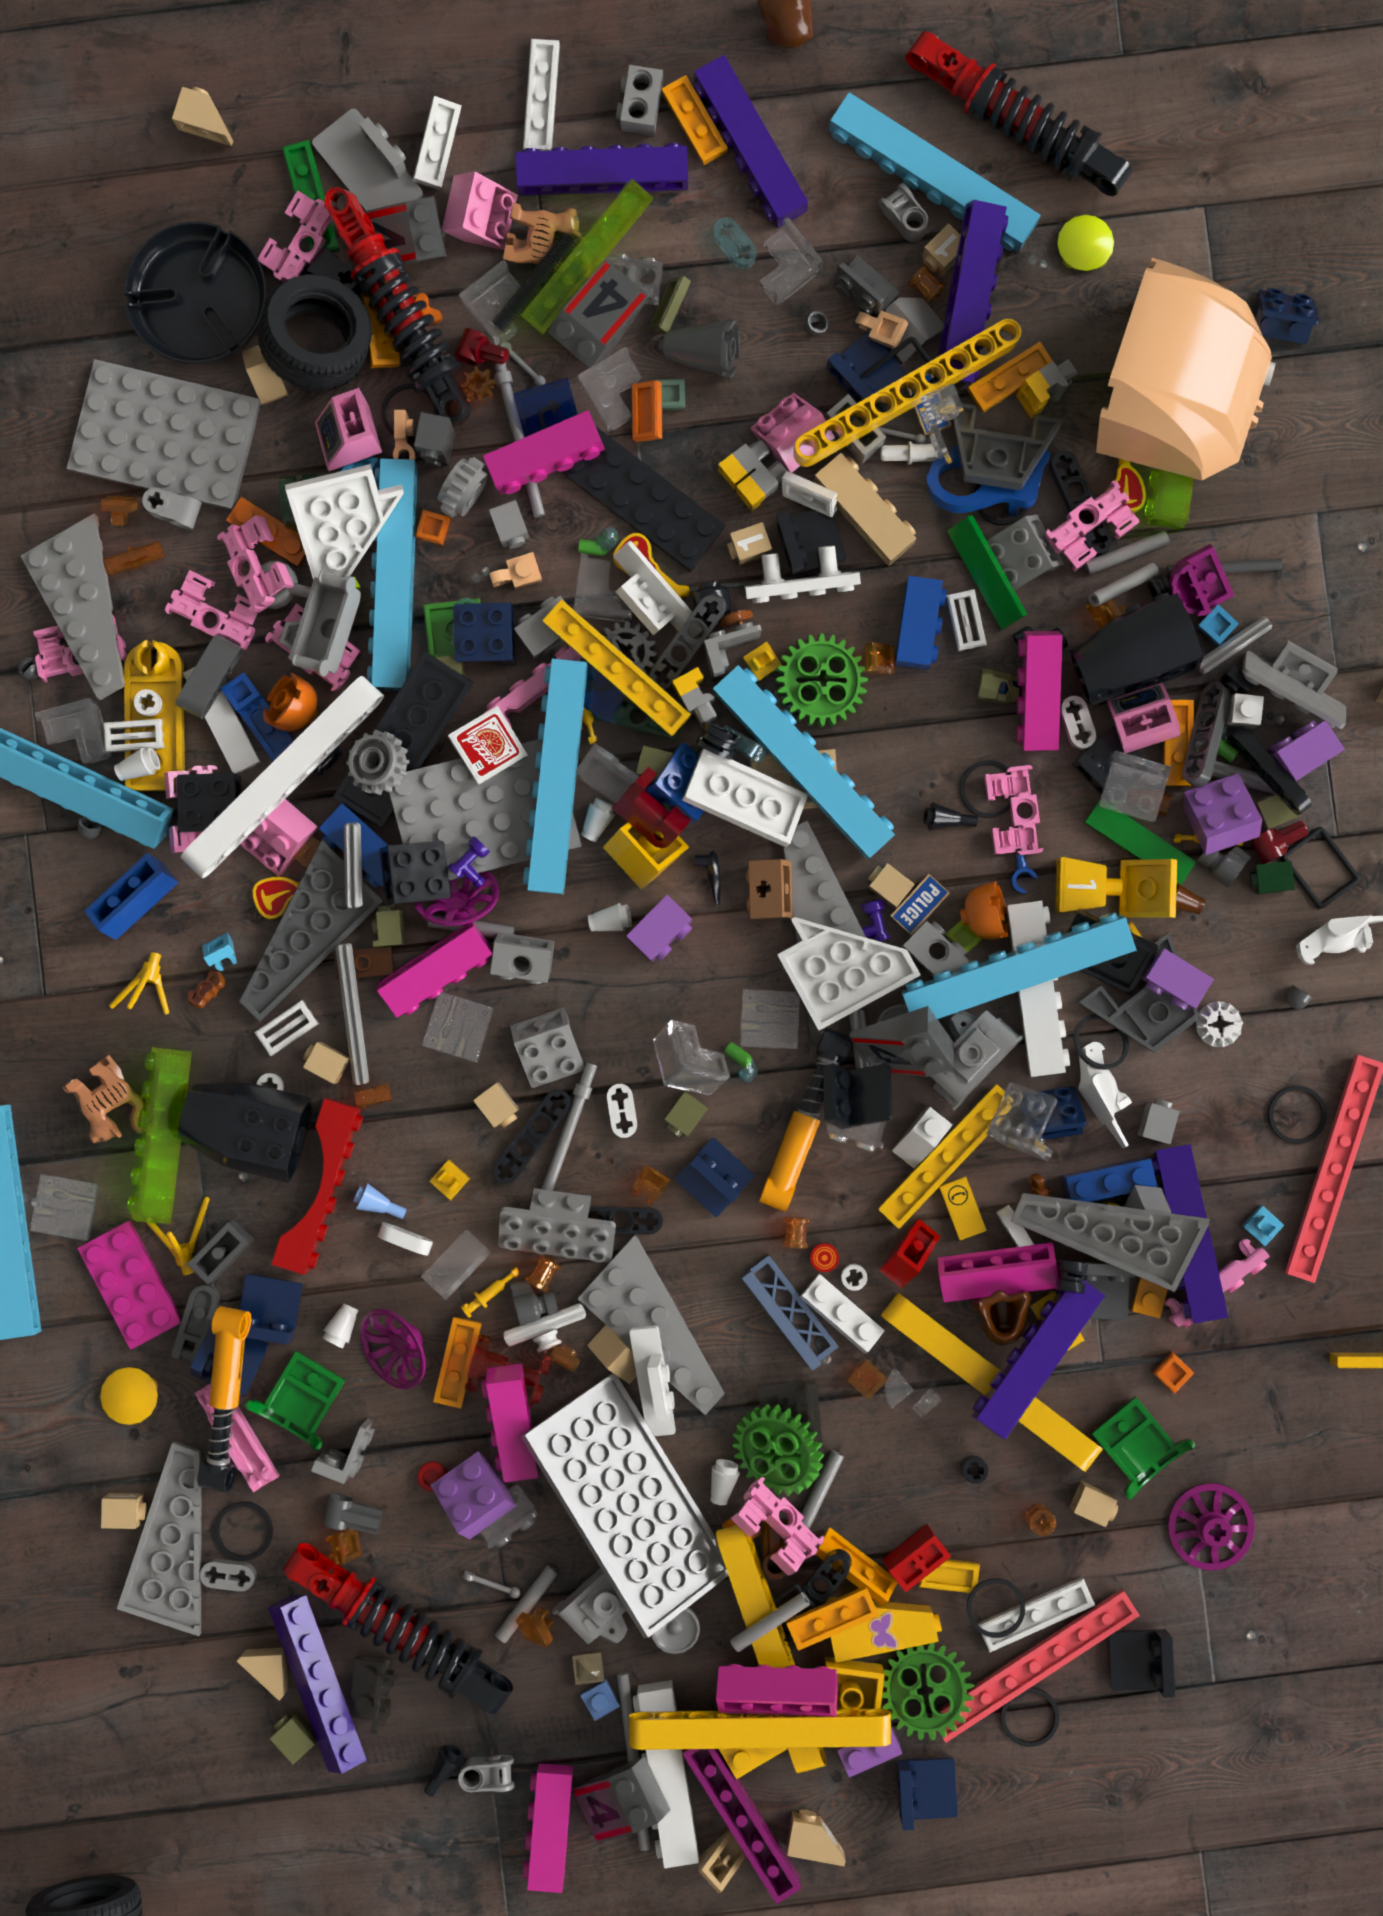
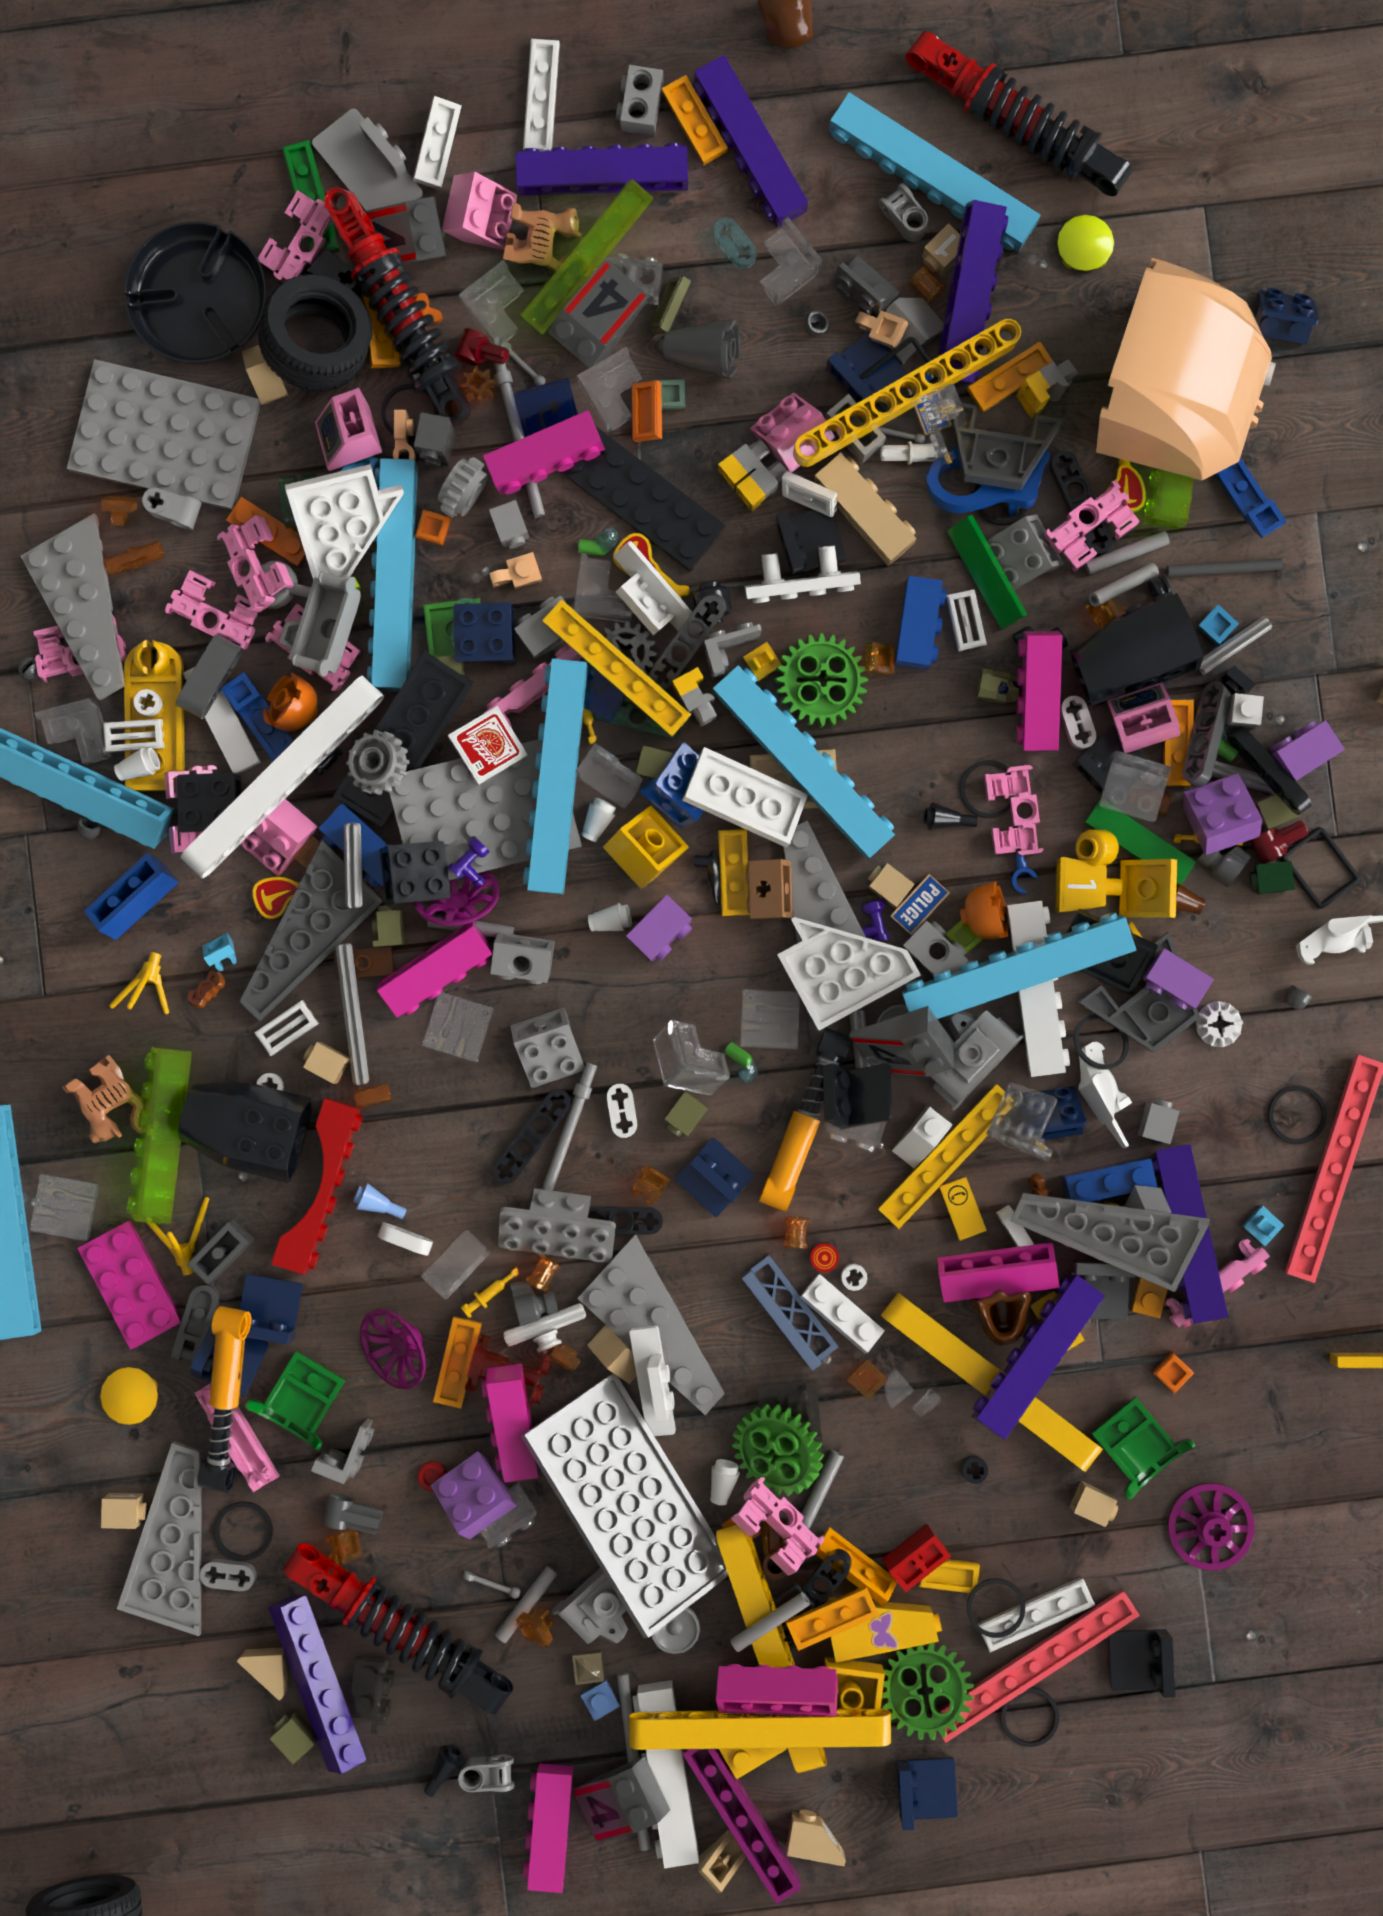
(198, 116): tan slope -> none
(341, 1325): white cone -> none
(450, 1179): yellow tile -> none
(497, 1106): tan brick -> none
(533, 282): black axle -> none
(648, 814): dark red piece -> none
(720, 737): black wheel -> none
(733, 868): none -> yellow tile
(736, 618): dark orange piece -> none
(749, 544): tan brick -> none
(749, 747): clear light blue beam -> none
(863, 1758): medium lavender brick -> none
(910, 1254): red slope -> none
(1047, 1526): clear orange bush -> none
(1070, 1283): black wheel -> none
(1097, 847): none -> yellow head
(1200, 581): magenta slope -> none
(1250, 500): none -> blue slope
(1298, 678): light grey bracket -> none

